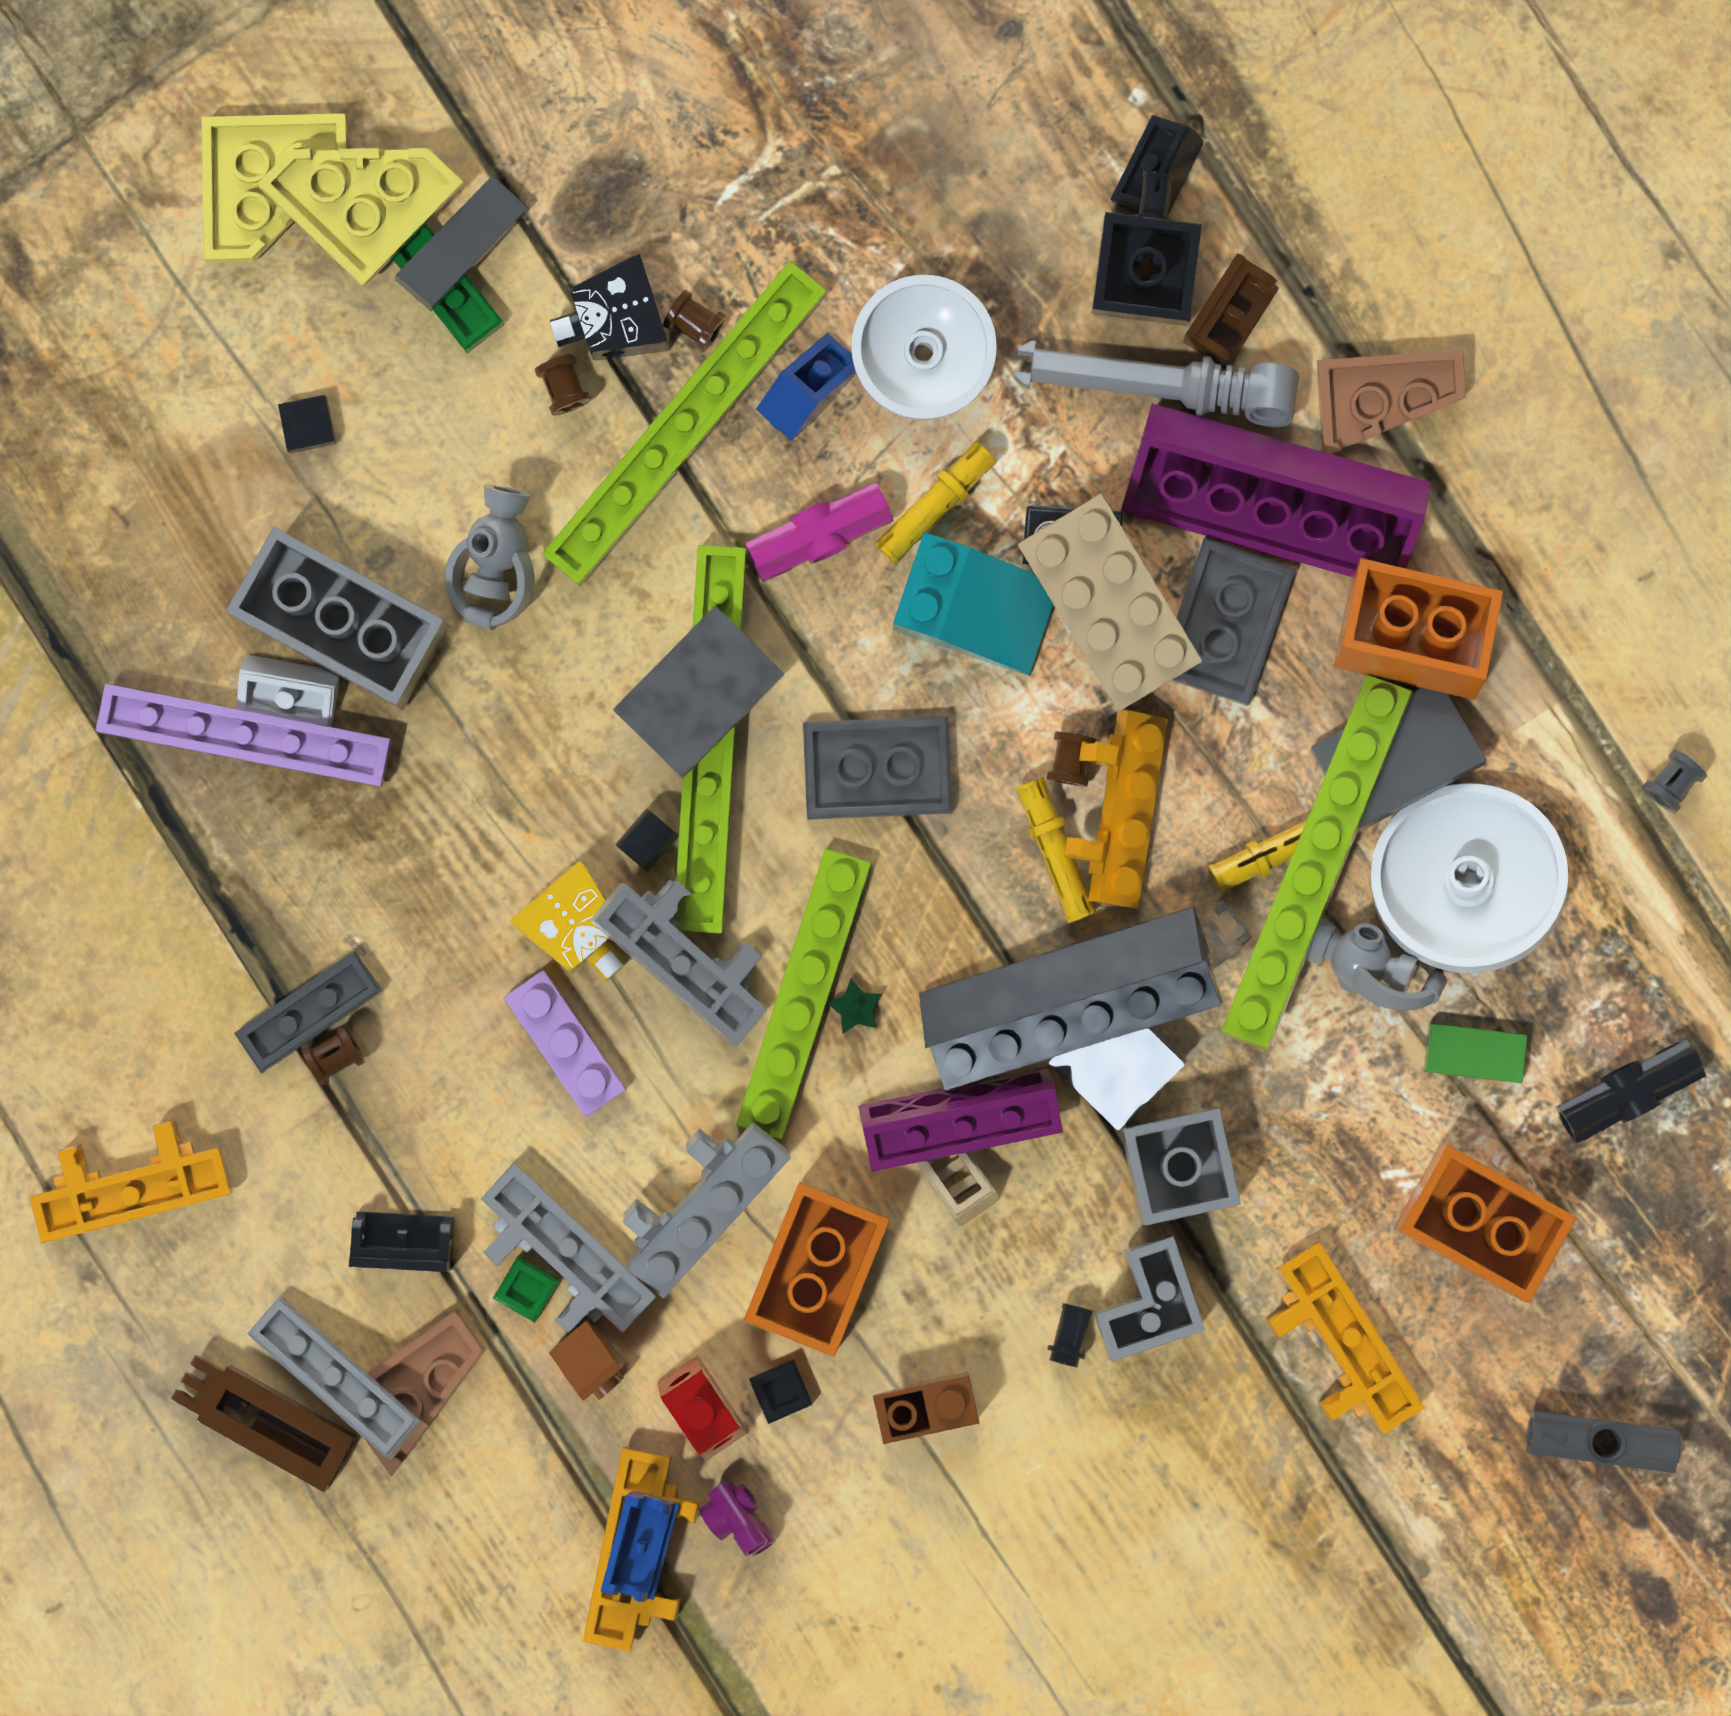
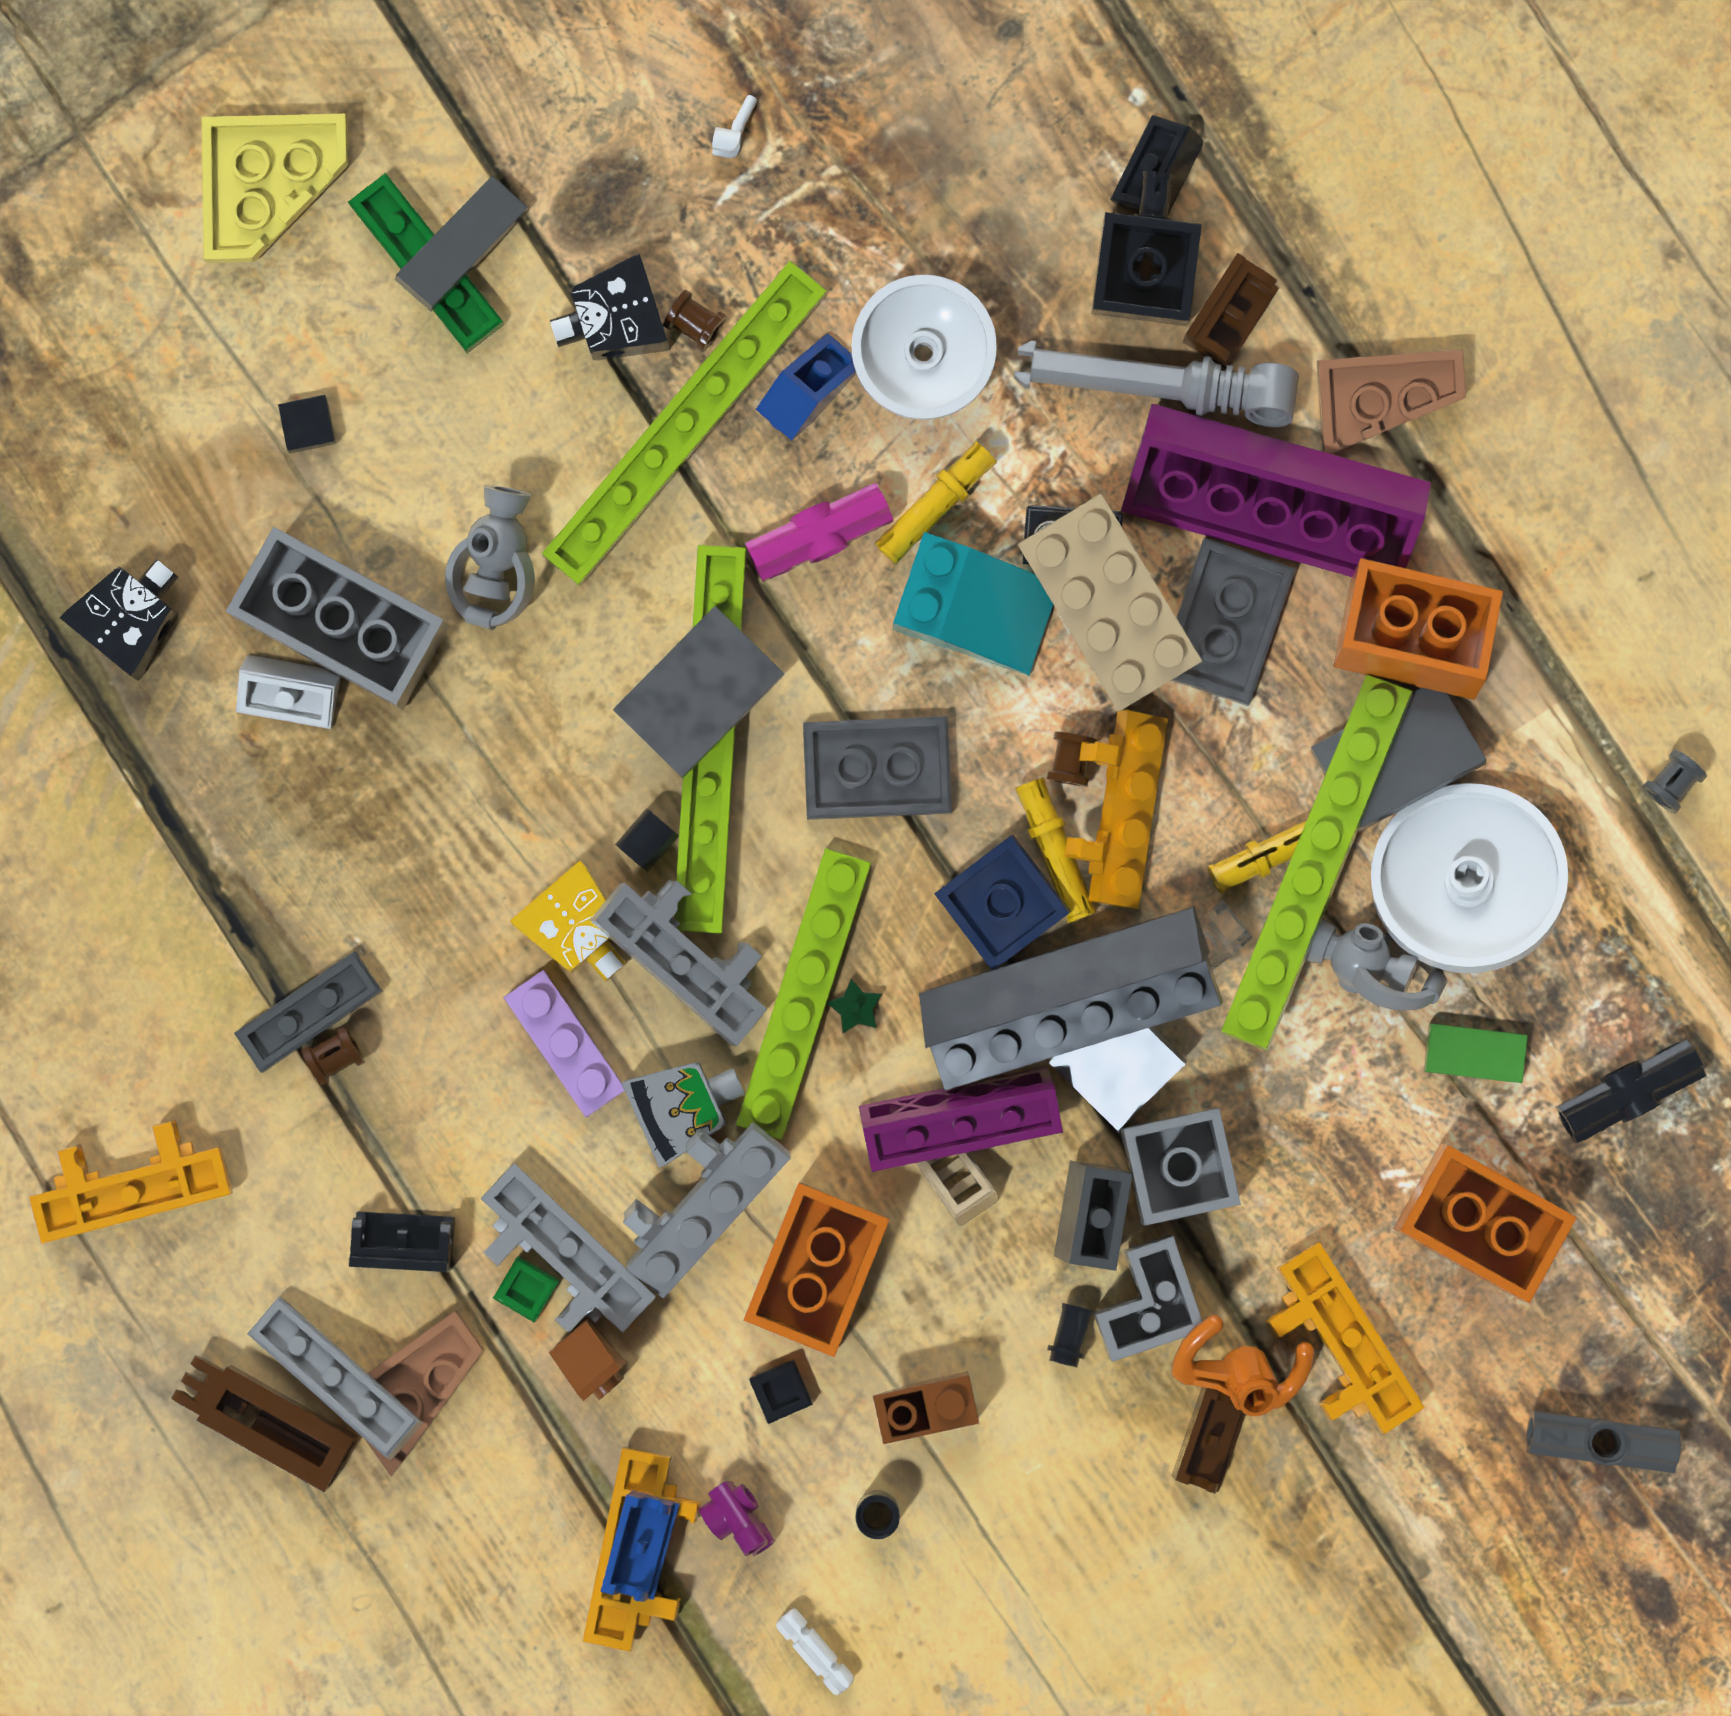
(126, 616): none -> black torso
(243, 735): lavender plate -> none
(360, 200): light yellow plate -> none
(562, 384): reddish brown bush -> none
(677, 1104): none -> torso
(701, 1408): red torso -> none
(728, 142): none -> white hand
(815, 1651): none -> white axle
(877, 1532): none -> black beam
(1002, 902): none -> dark blue plate
(1093, 1215): none -> dark grey brick
(1208, 1441): none -> reddish brown hinge
(1242, 1373): none -> orange piece

